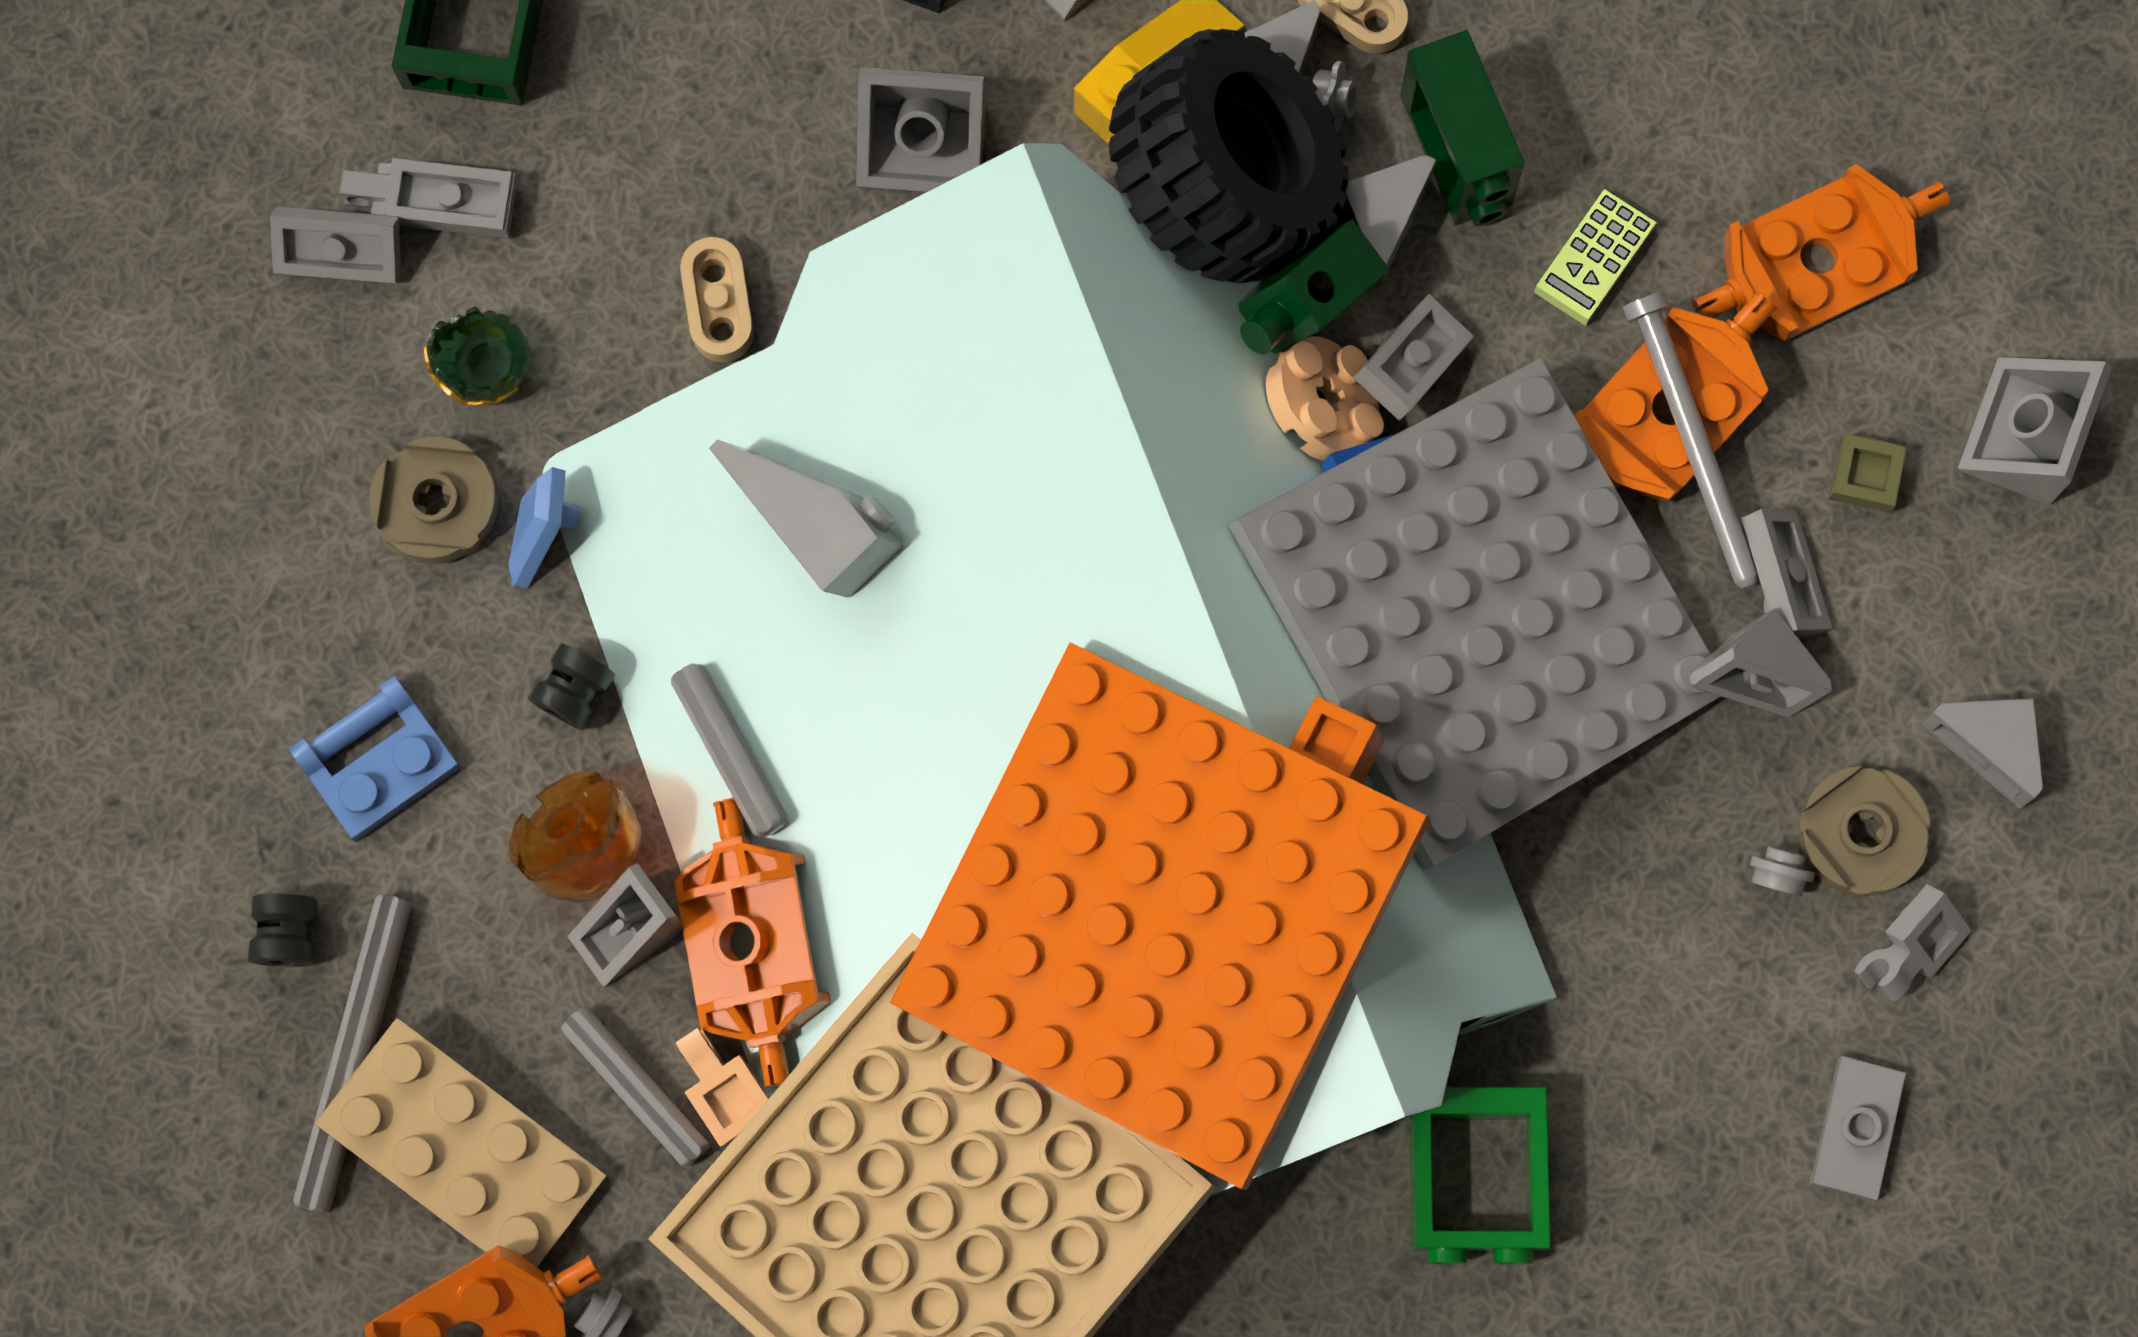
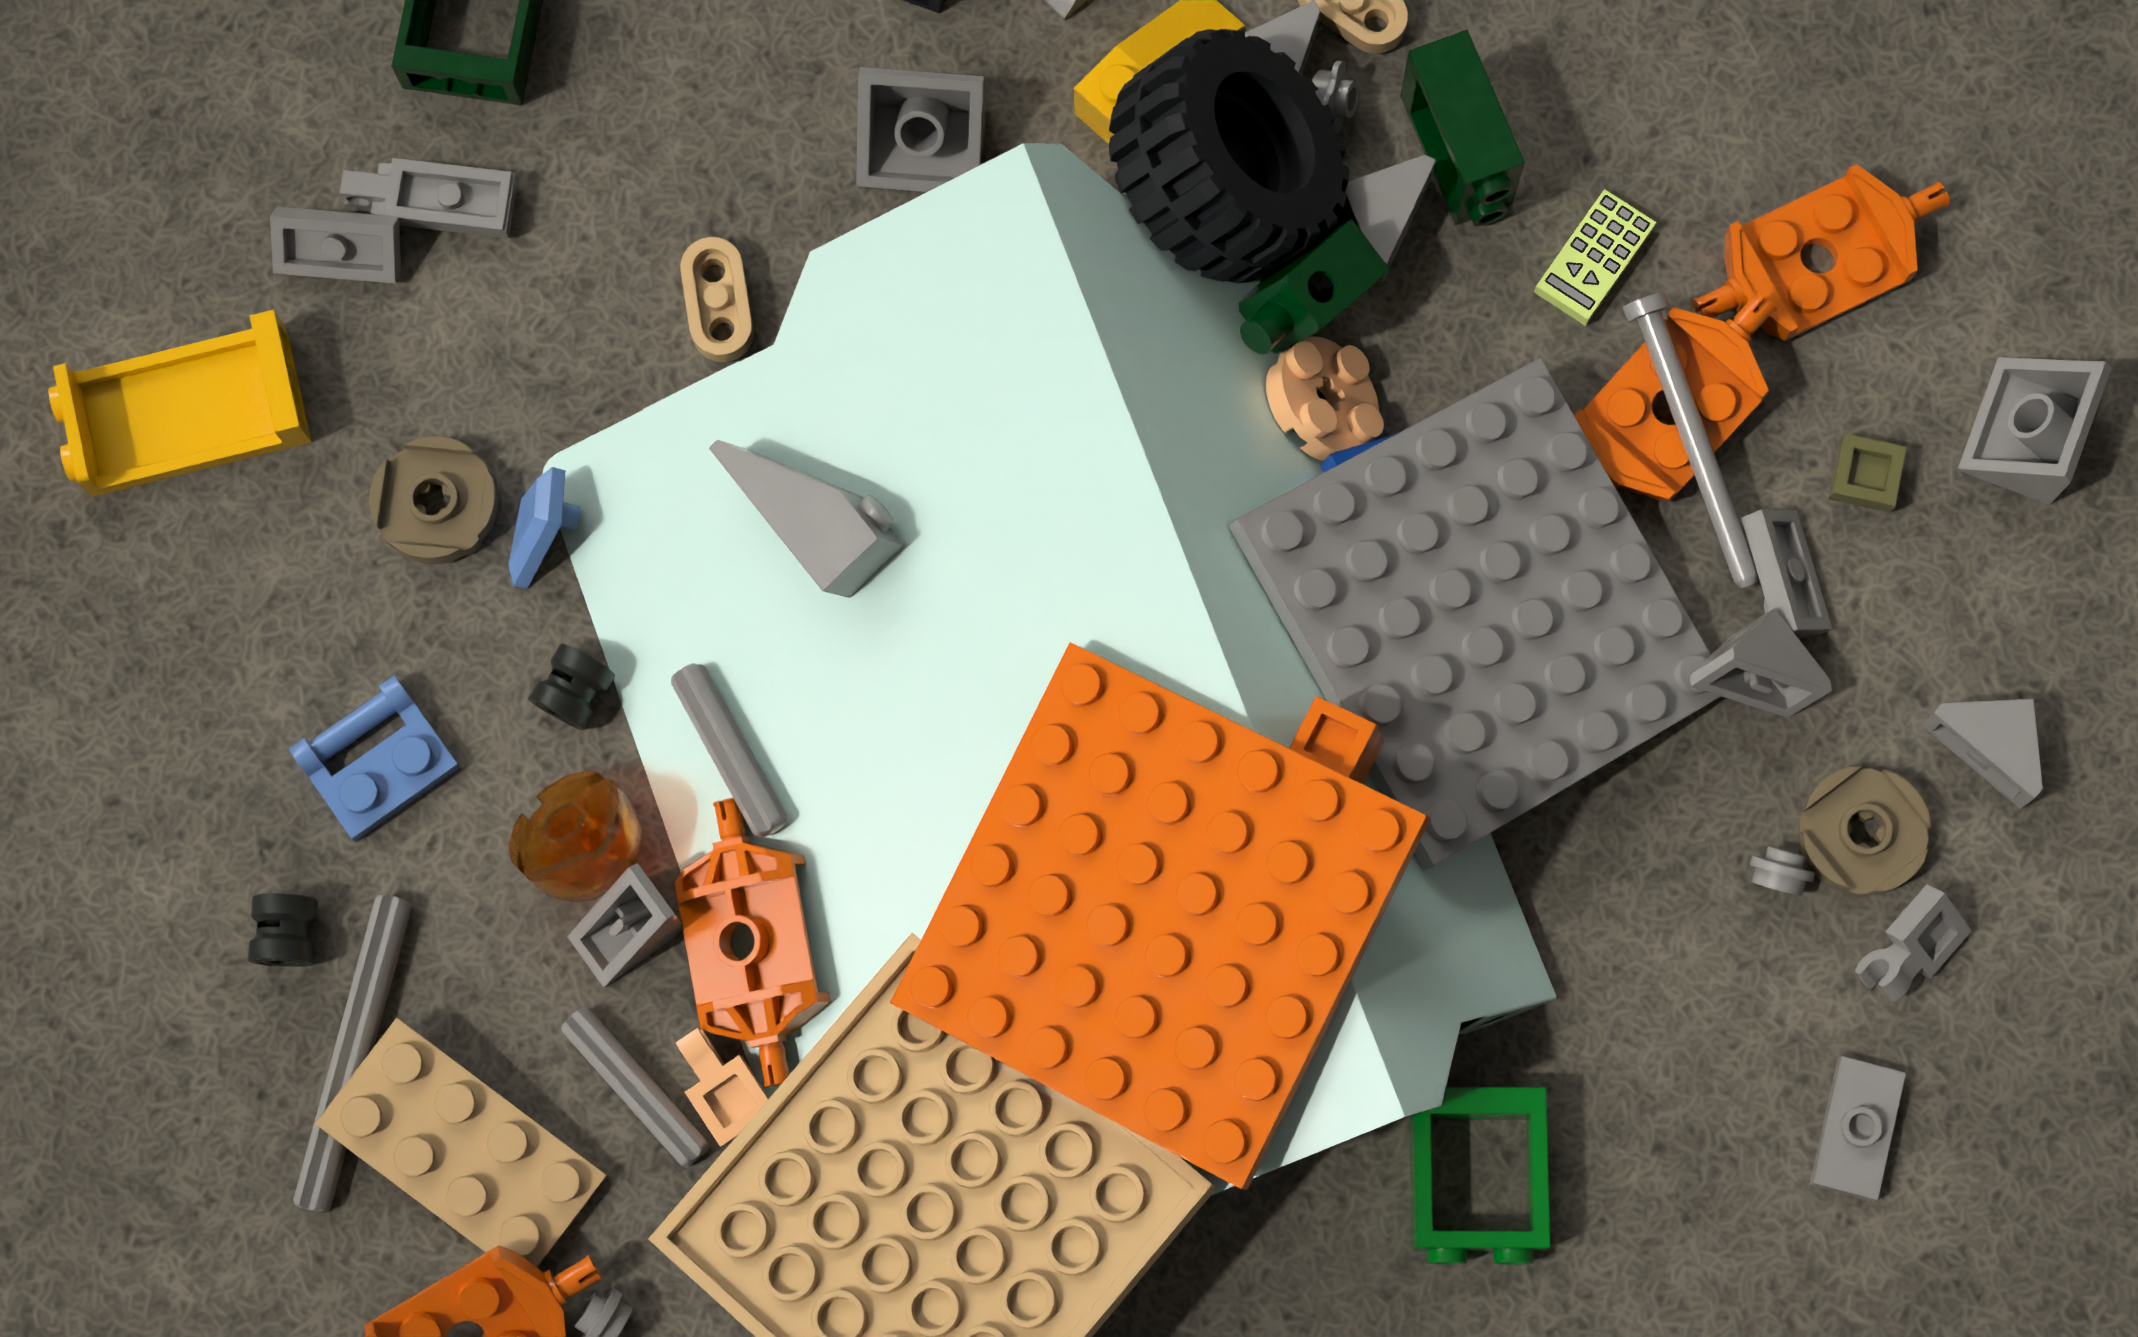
(180, 409): none -> yellow panel
(477, 357): clear green hair -> none
(1413, 357): light grey plate -> none

